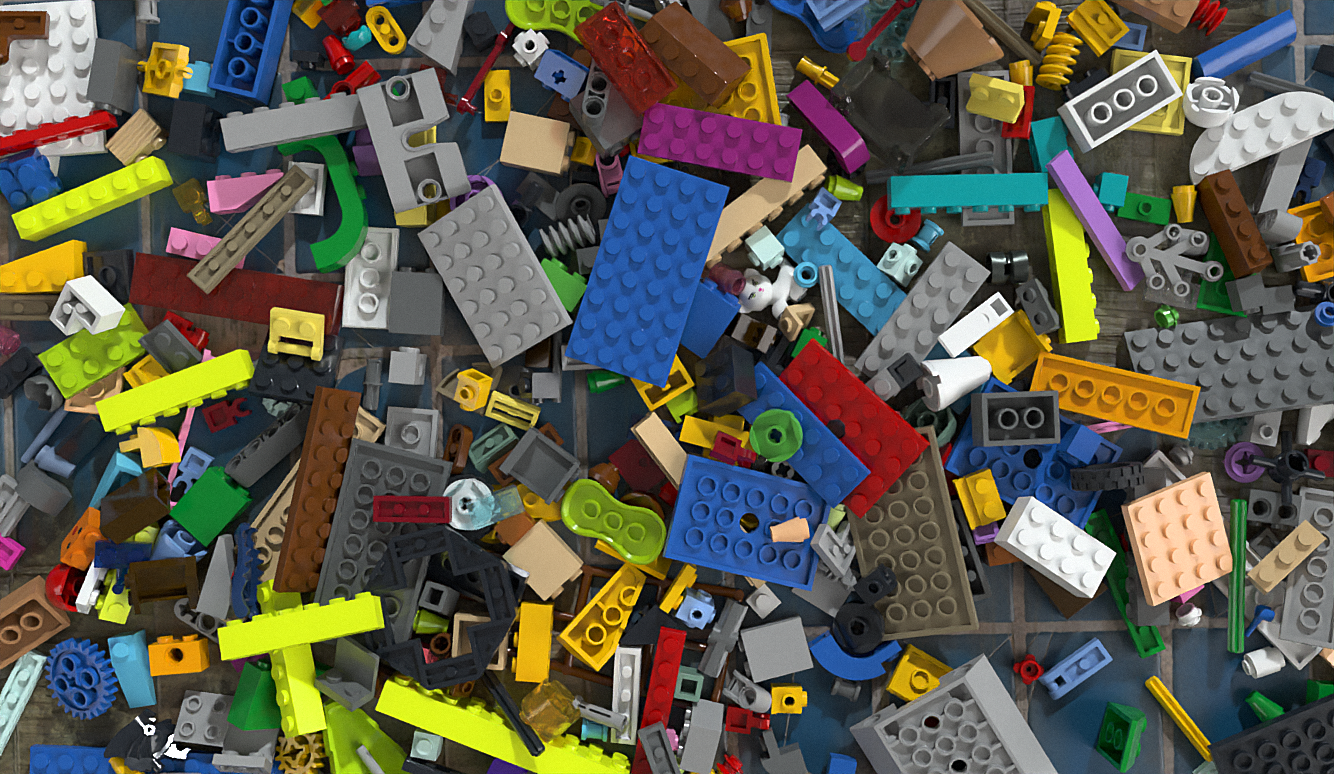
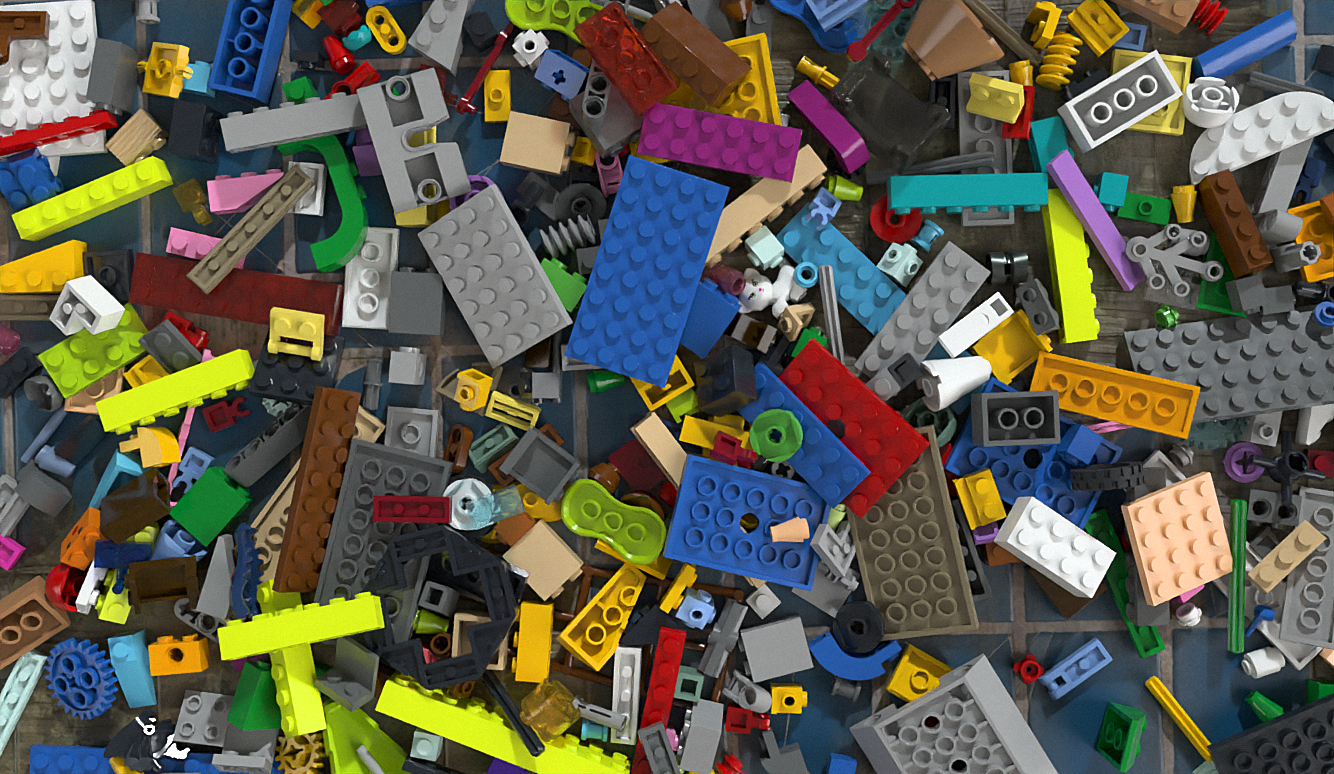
(876, 584): black brick -> none

